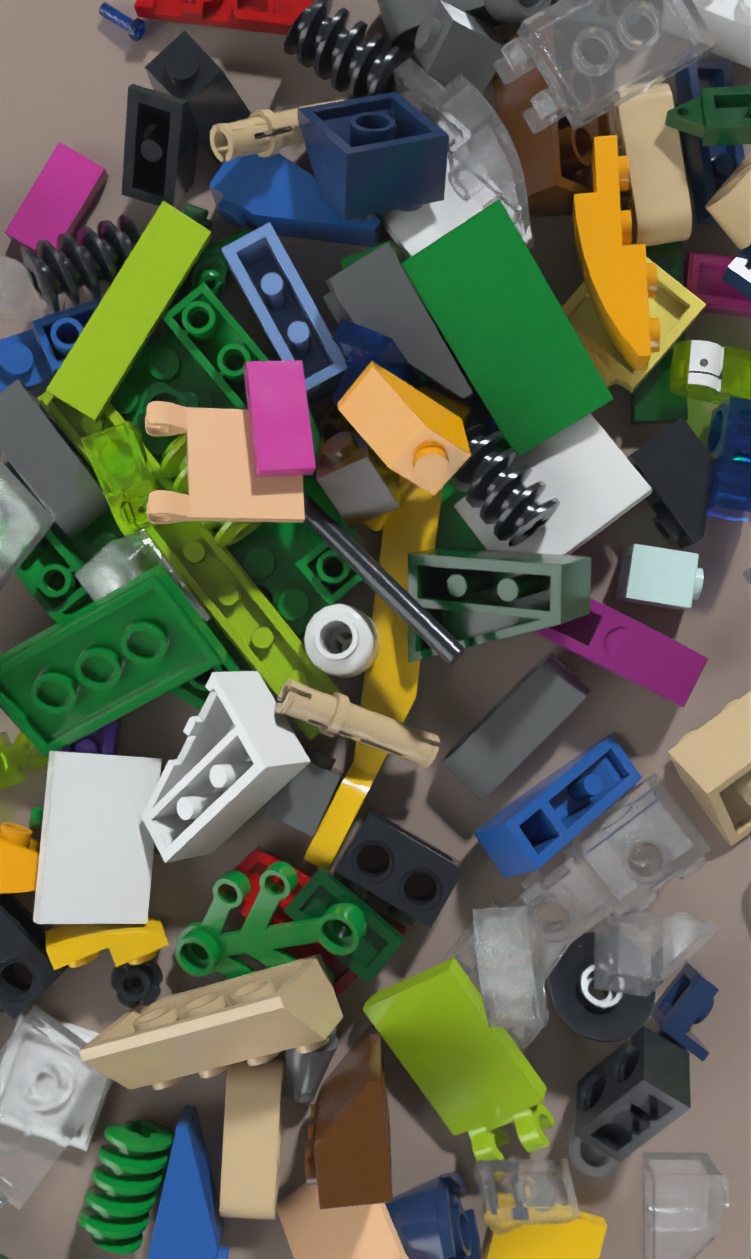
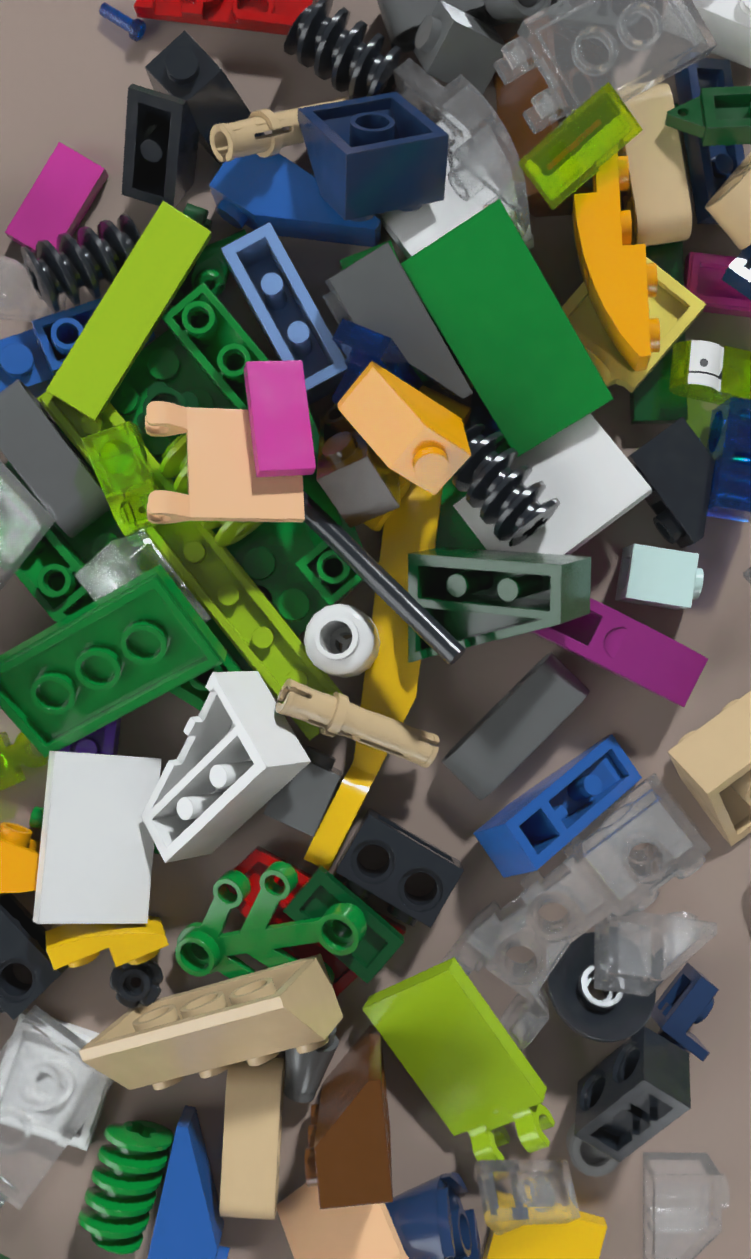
(508, 967): clear slope -> none
(579, 145): none -> clear neon green slope

